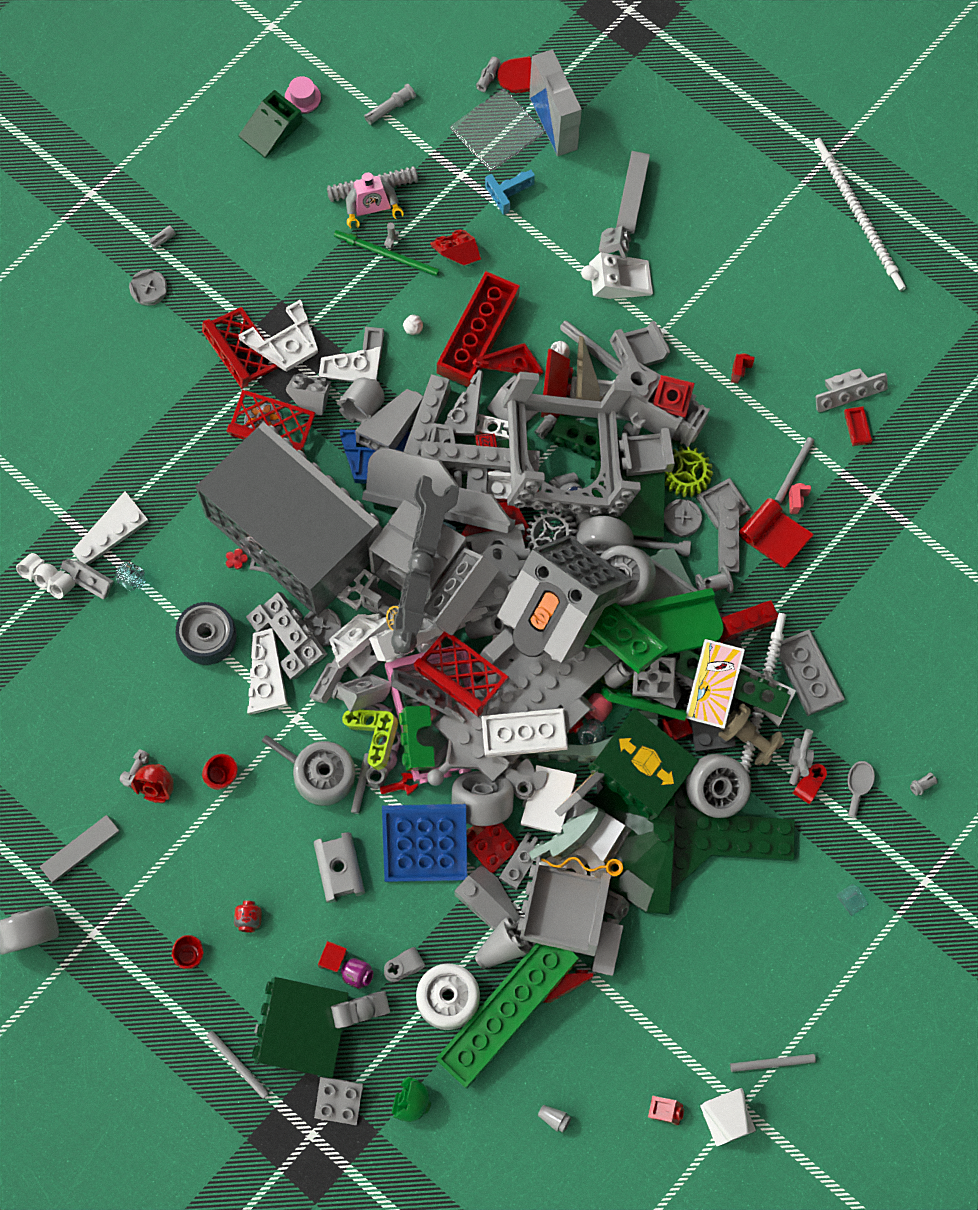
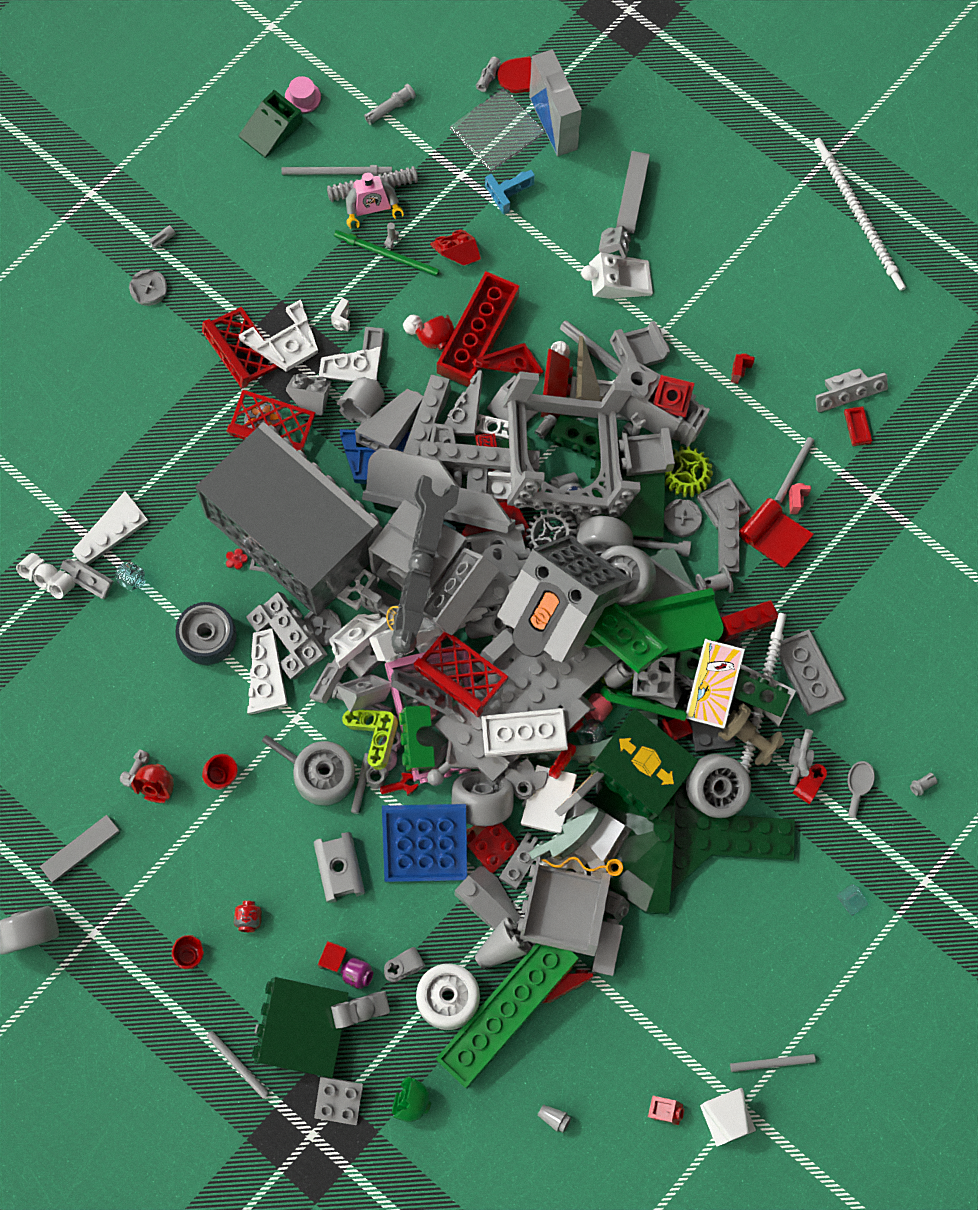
(340, 316): none -> white bracket
(373, 169): none -> light grey bar
(436, 332): none -> red cylinder
(562, 761): none -> red axle

